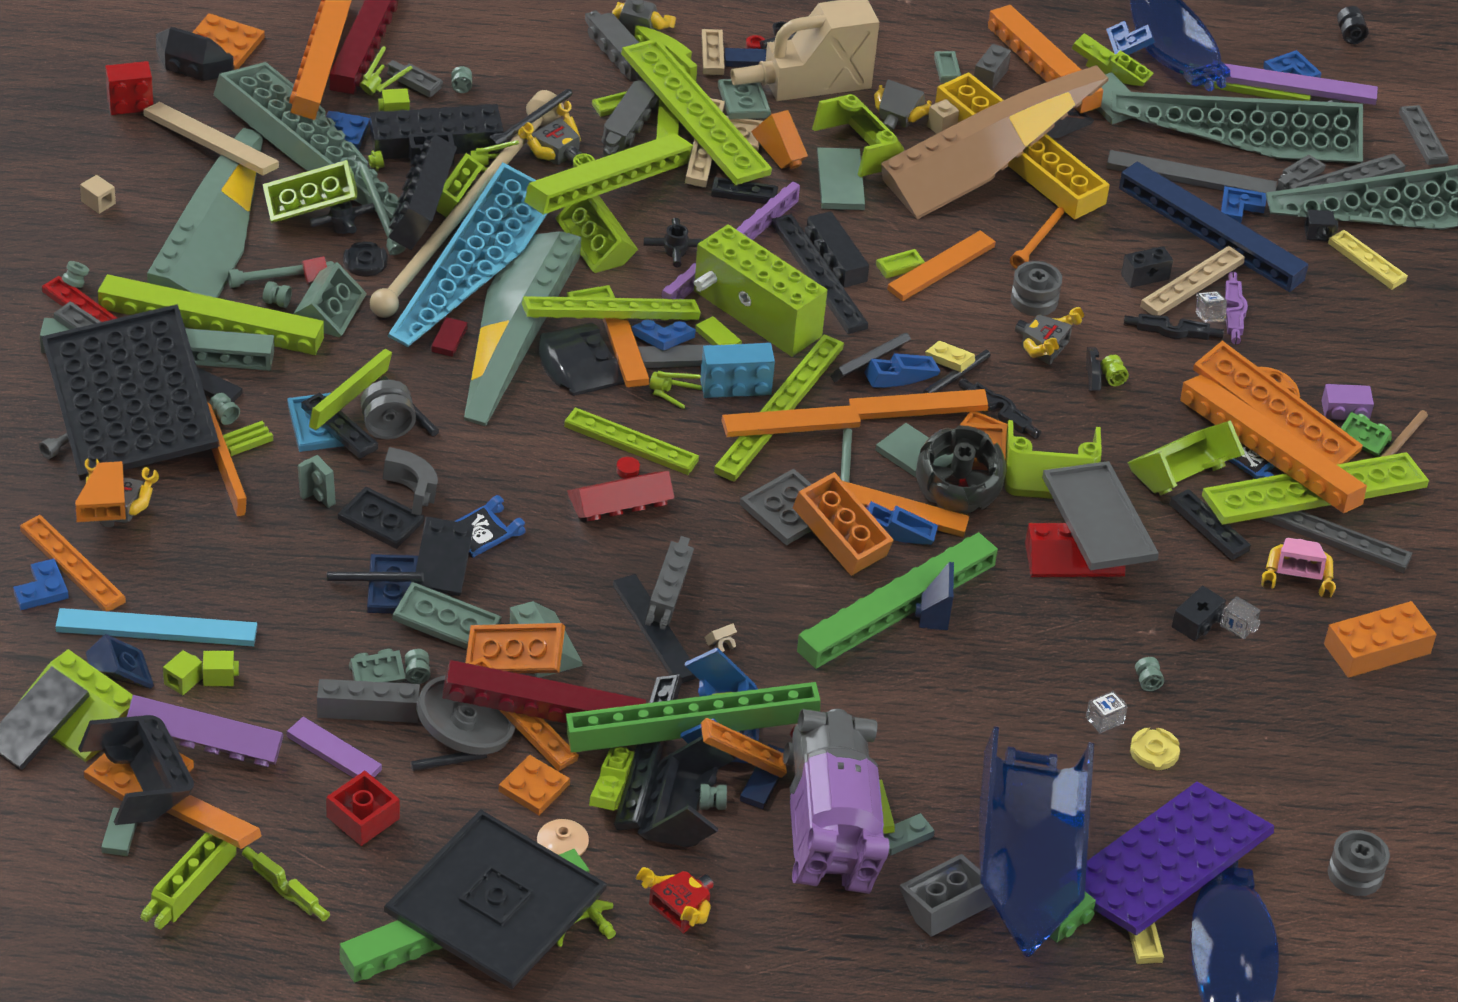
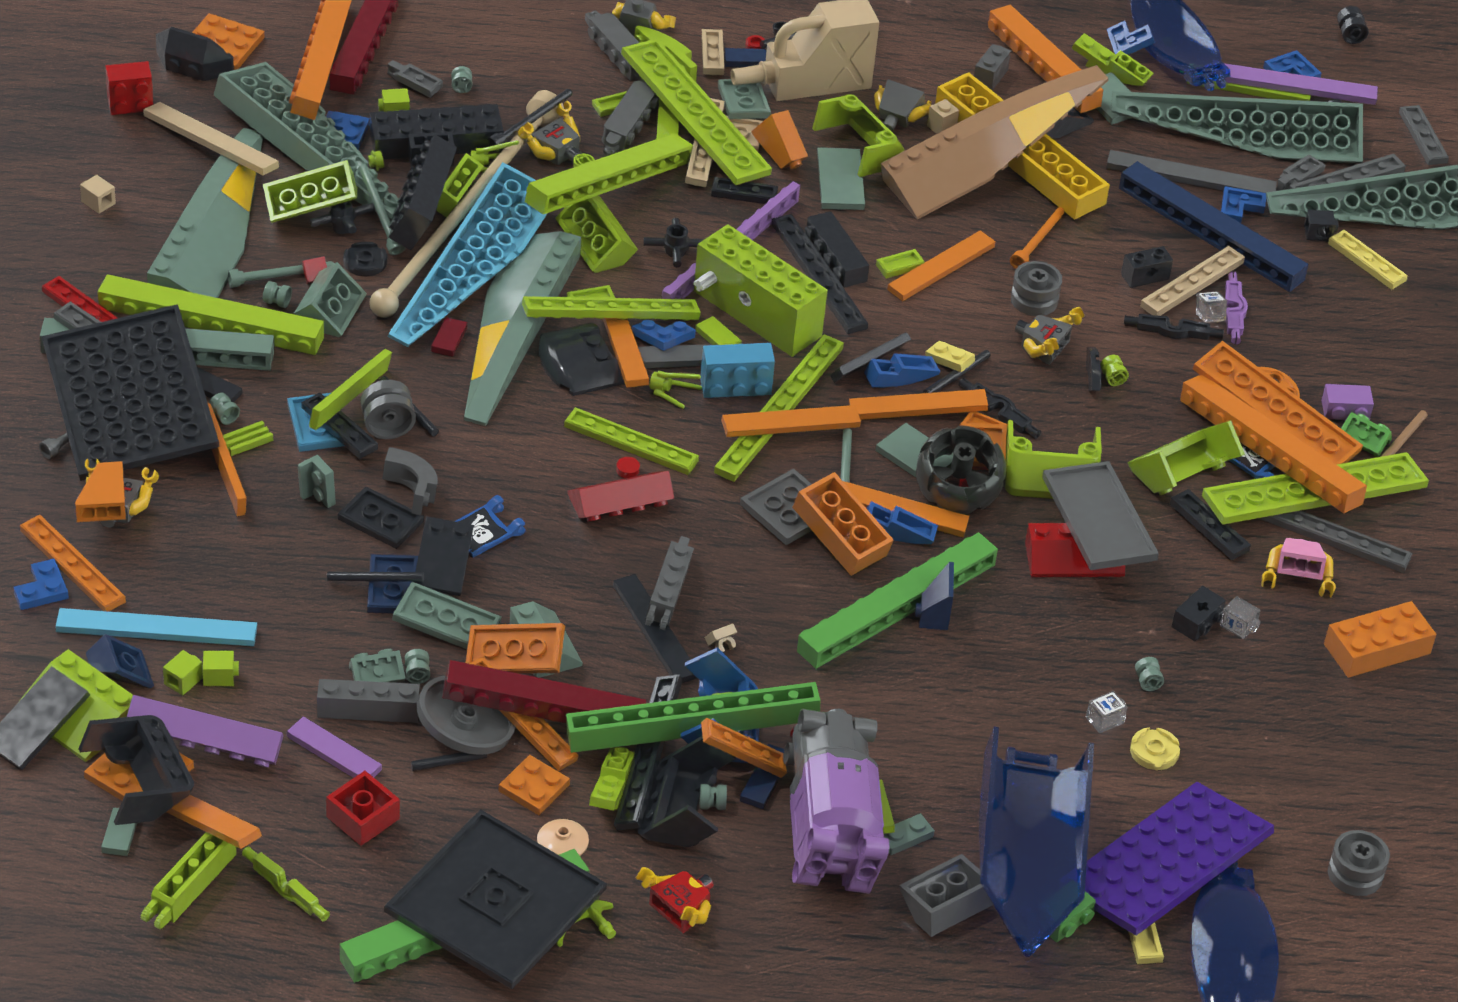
(75, 274): sand green wheel -> none
(372, 80): lime plant -> none
(946, 65): sand green tile -> none

